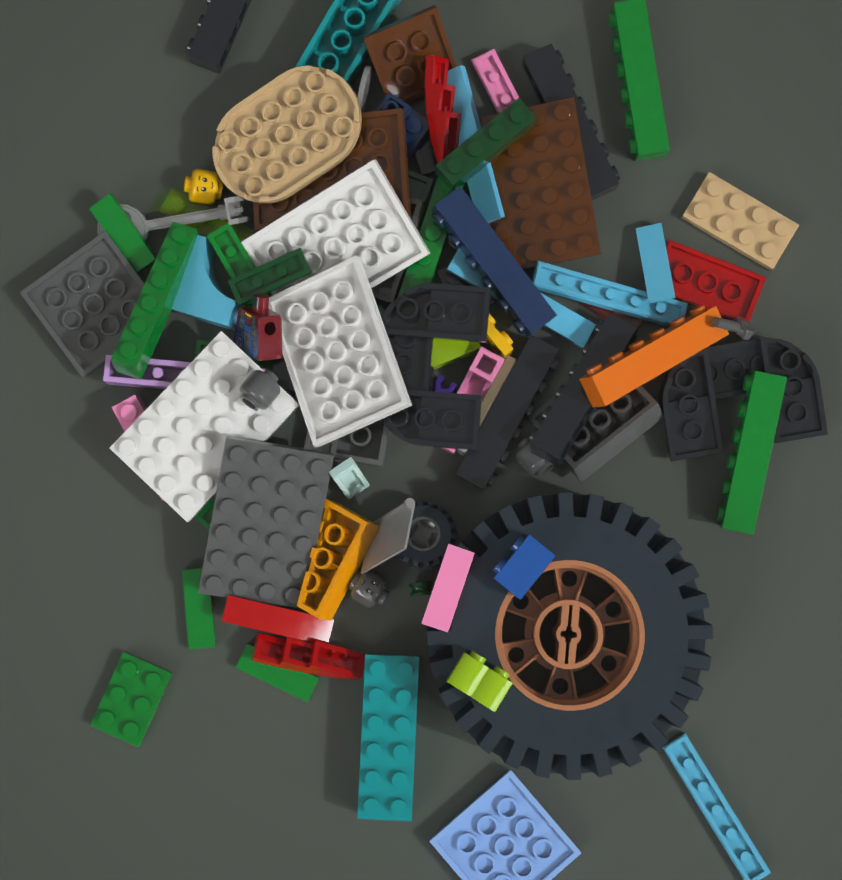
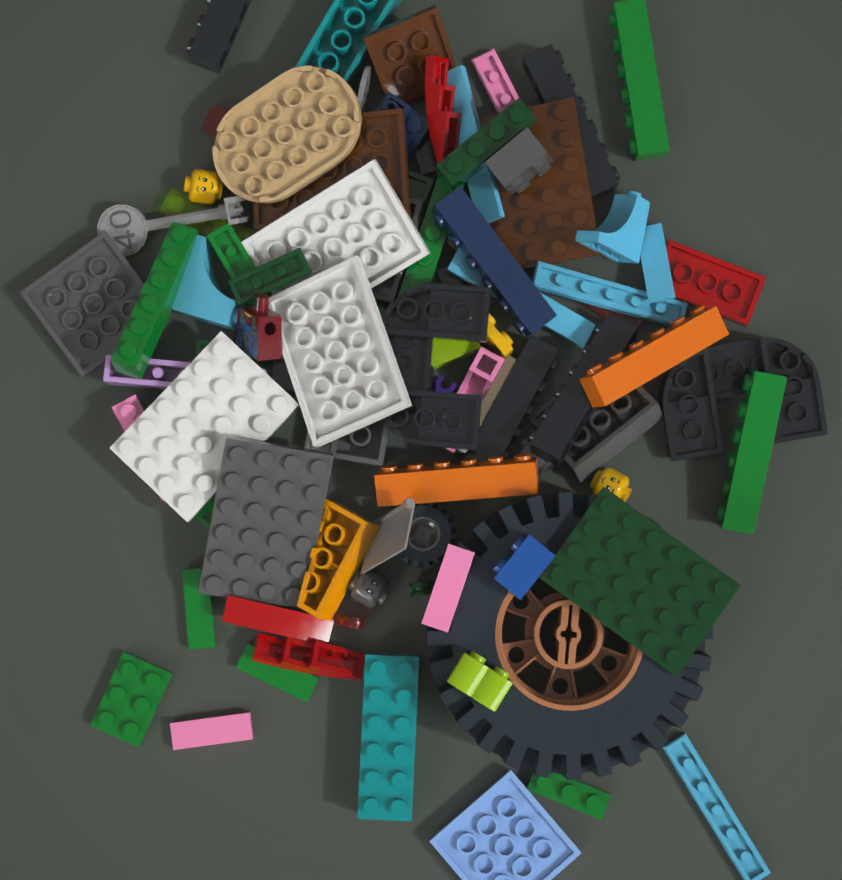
(123, 232): green tile -> none
(211, 730): none -> bright pink tile
(213, 119): none -> clear red tile
(260, 389): dark grey head -> none
(349, 478): light aqua tile -> none
(350, 620): none -> clear red tile
(457, 481): none -> orange brick
(520, 162): none -> dark grey brick
(571, 793): none -> green plate
(613, 481): none -> yellow head
(622, 231): none -> medium azure arch
(640, 581): none -> dark green plate
(738, 326): dark grey bar -> none
(740, 221): tan plate -> none

